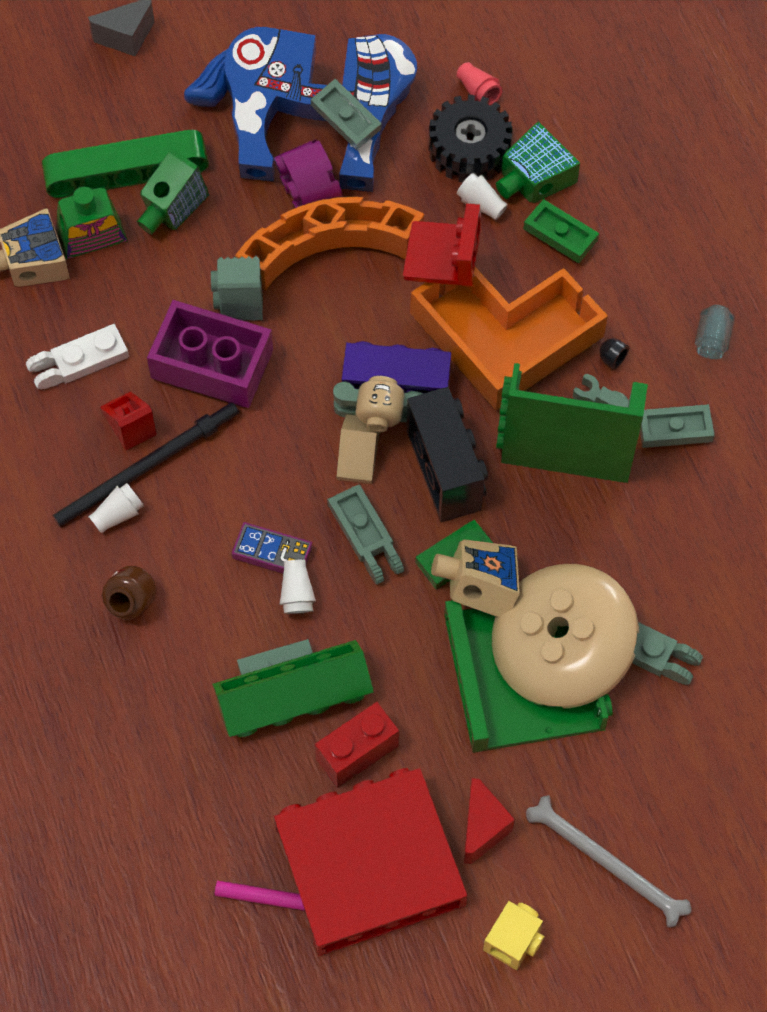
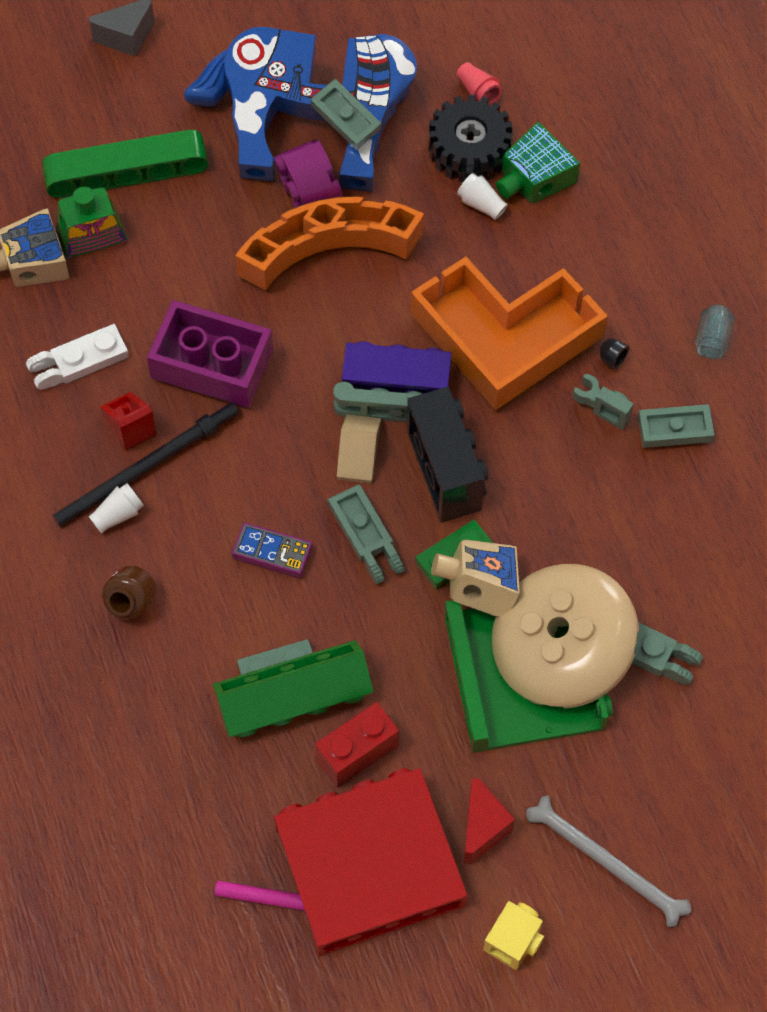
(172, 193): green torso -> none
(238, 288): sand green brick -> none
(296, 589): white cone -> none
(380, 403): tan head -> none
(443, 250): red bracket -> none
(561, 231): green plate -> none
(569, 432): green panel -> none

